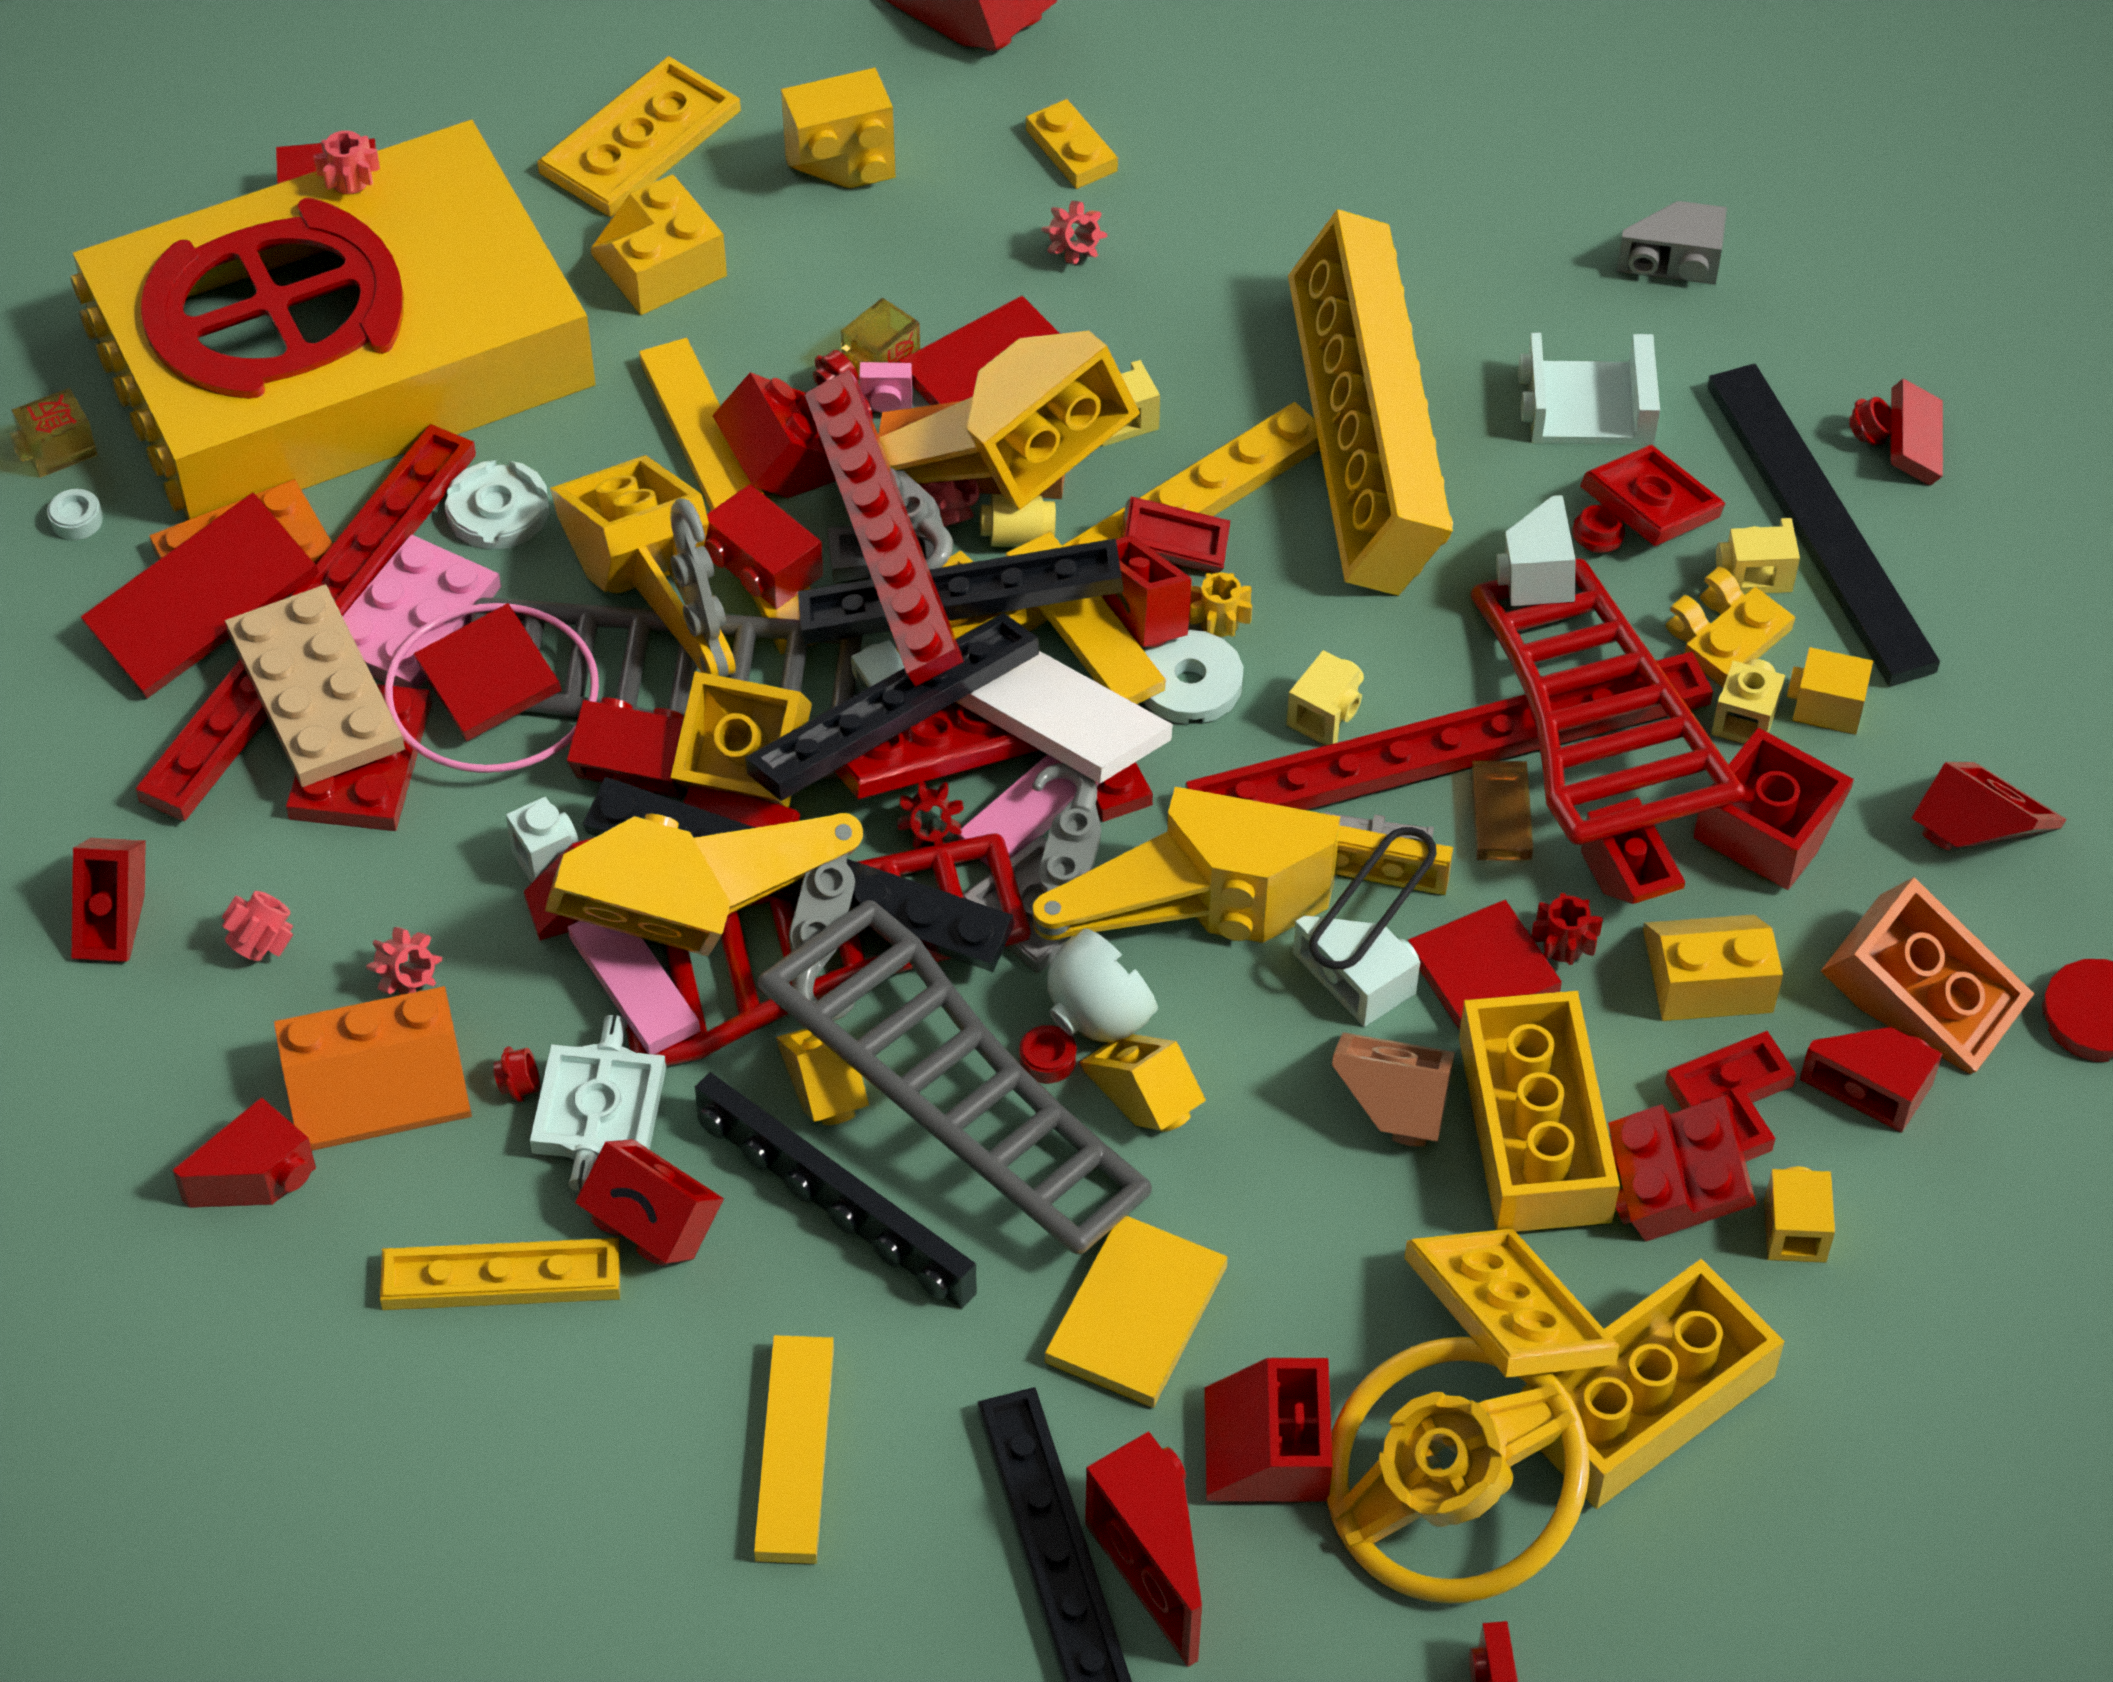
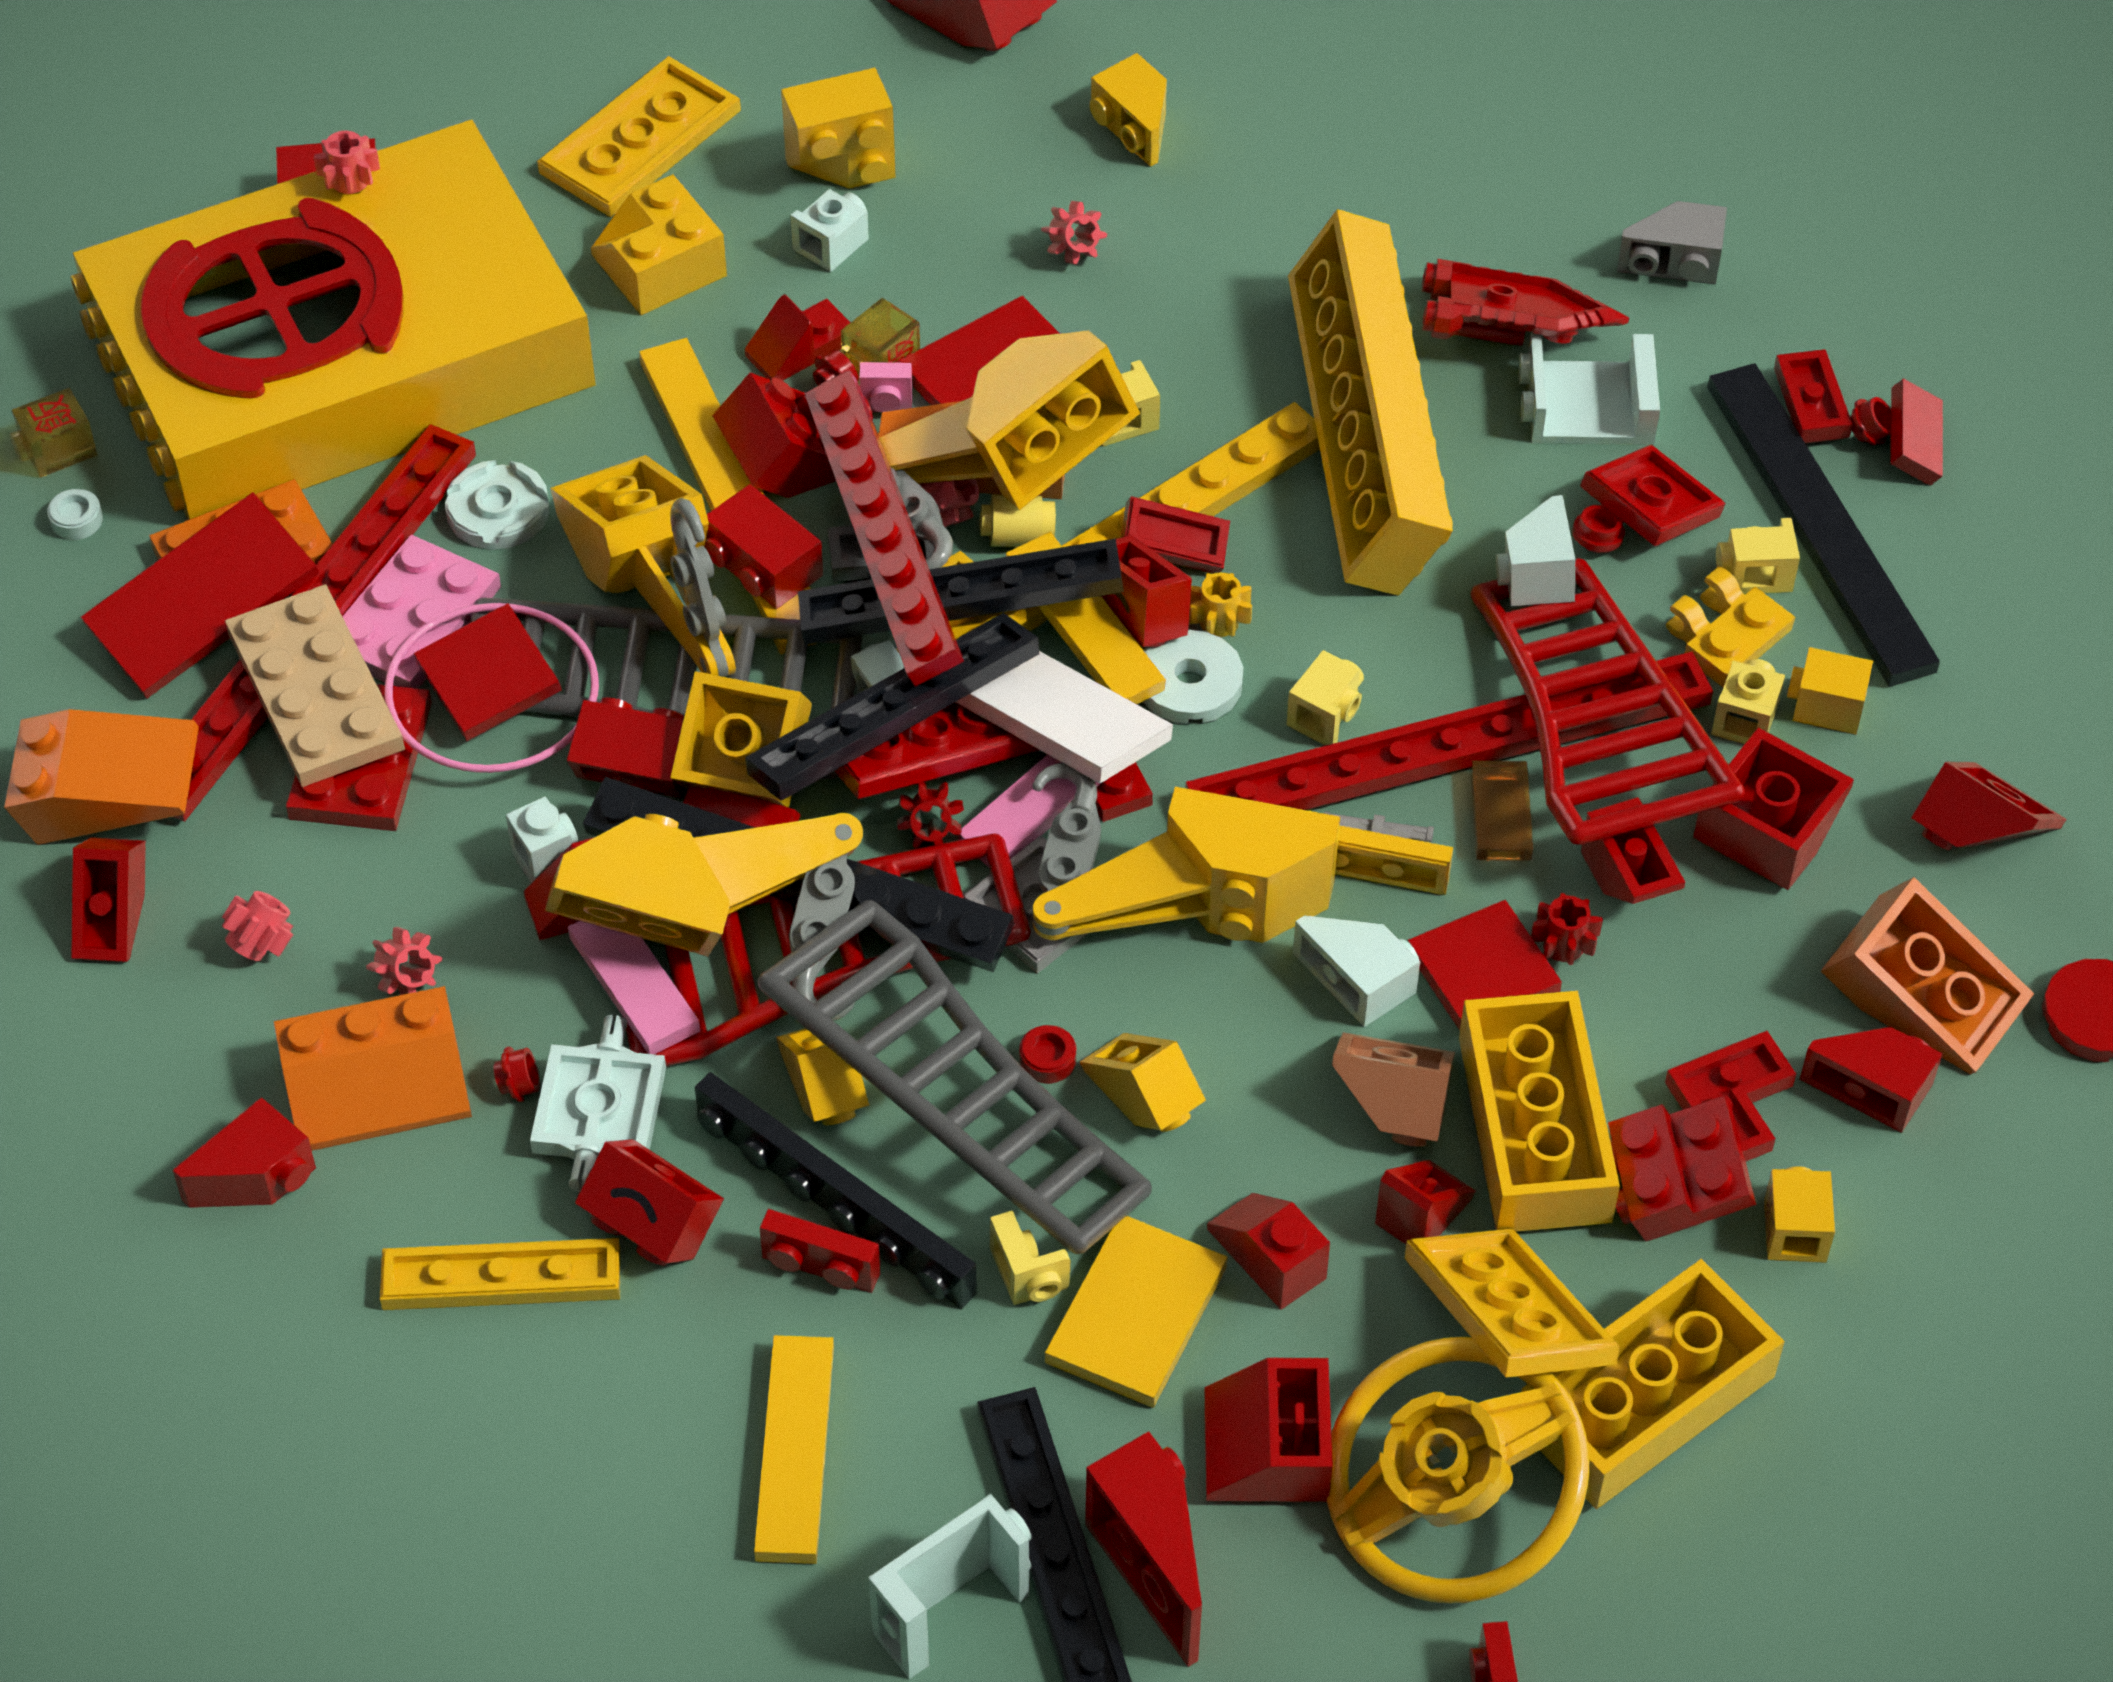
(98, 772): none -> orange slope
(793, 338): none -> red slope
(819, 1250): none -> red plate
(837, 222): none -> light aqua brick
(939, 1566): none -> light aqua panel
(1019, 1263): none -> light yellow bracket
(1071, 143): yellow plate -> none
(1096, 992): light aqua cylinder -> none
(1132, 105): none -> yellow slope
(1274, 1246): none -> red slope
(1313, 946): black piece -> none
(1419, 1200): none -> red slope
(1506, 304): none -> red shield
(1713, 966): yellow slope -> none
(1813, 396): none -> red plate

